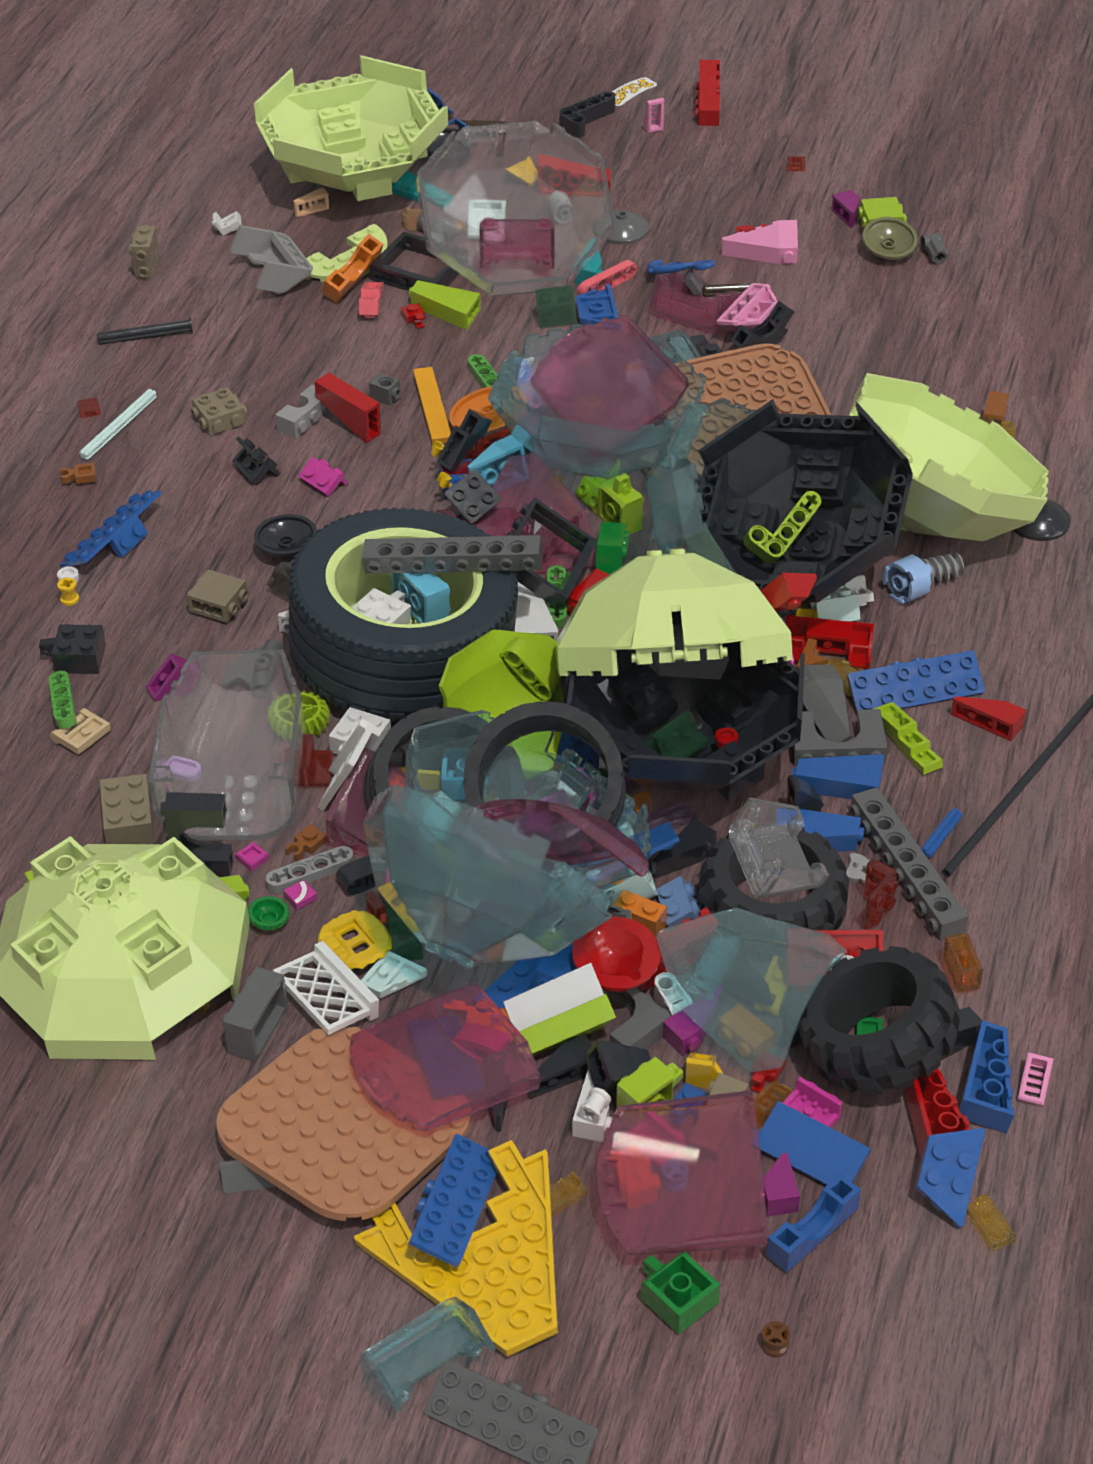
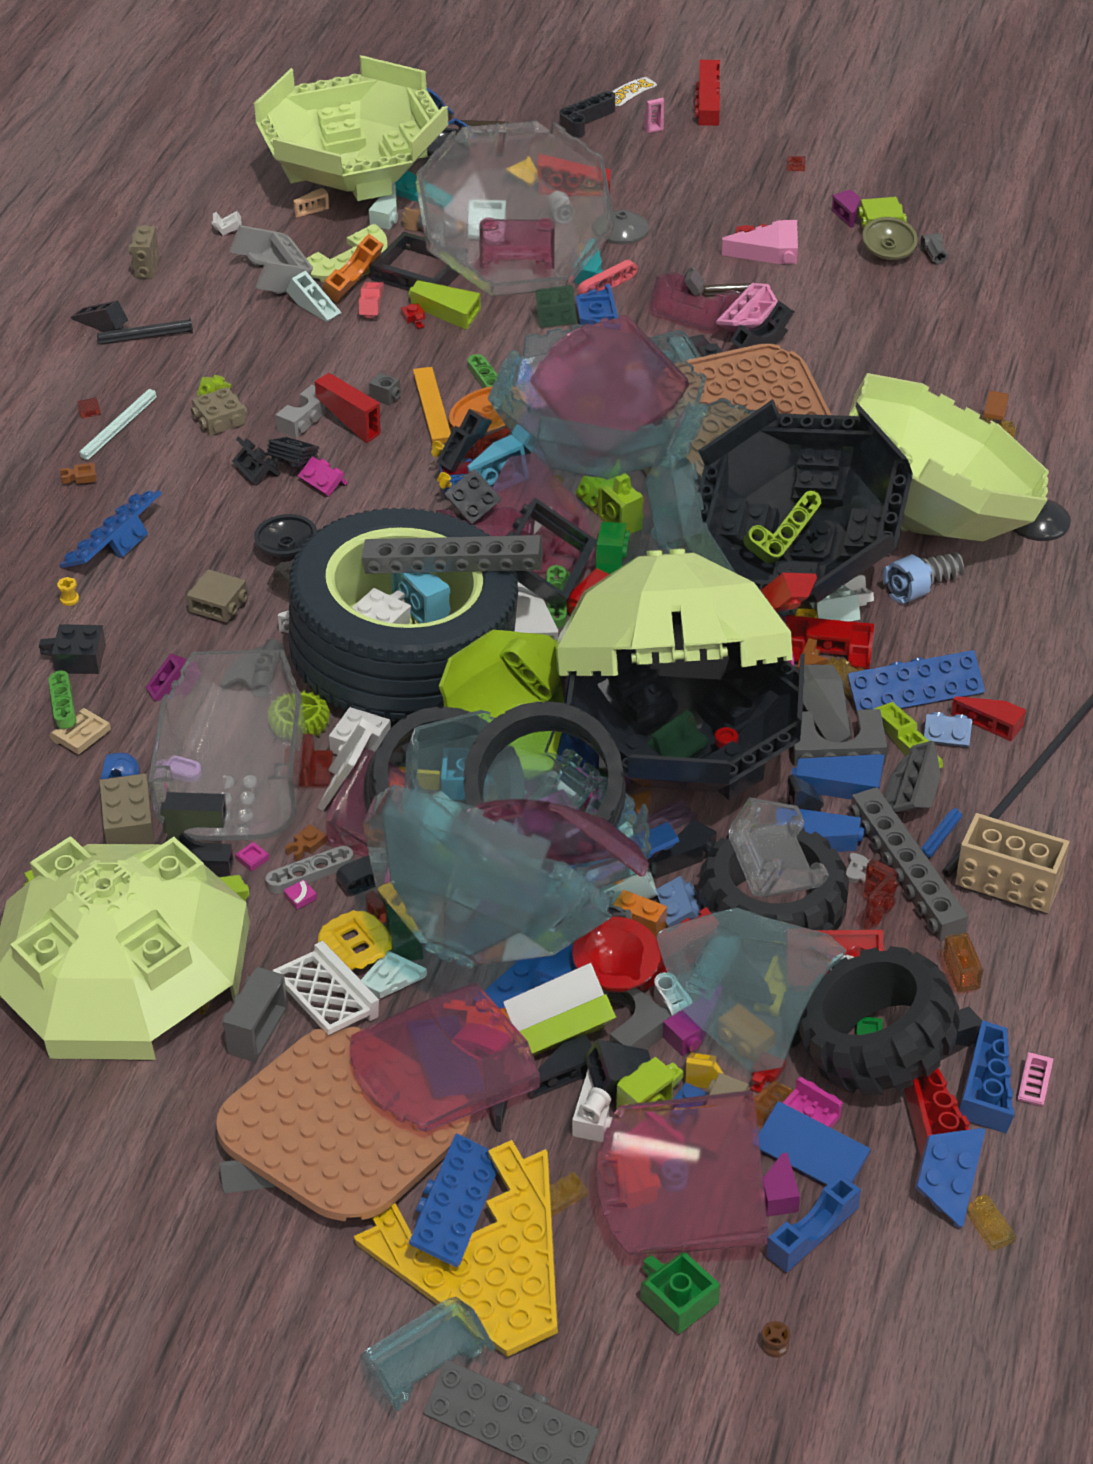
(70, 572): white tile -> none
(102, 316): none -> black slope
(119, 765): none -> blue helmet
(212, 384): none -> lime bracket
(268, 913): green hat -> none
(291, 450): none -> black brick
(312, 297): none -> light aqua slope
(384, 211): none -> light aqua slope
(657, 266): blue plant -> none
(915, 779): none -> dark grey wedge
(948, 730): none -> medium blue bracket
(1012, 862): none -> tan brick

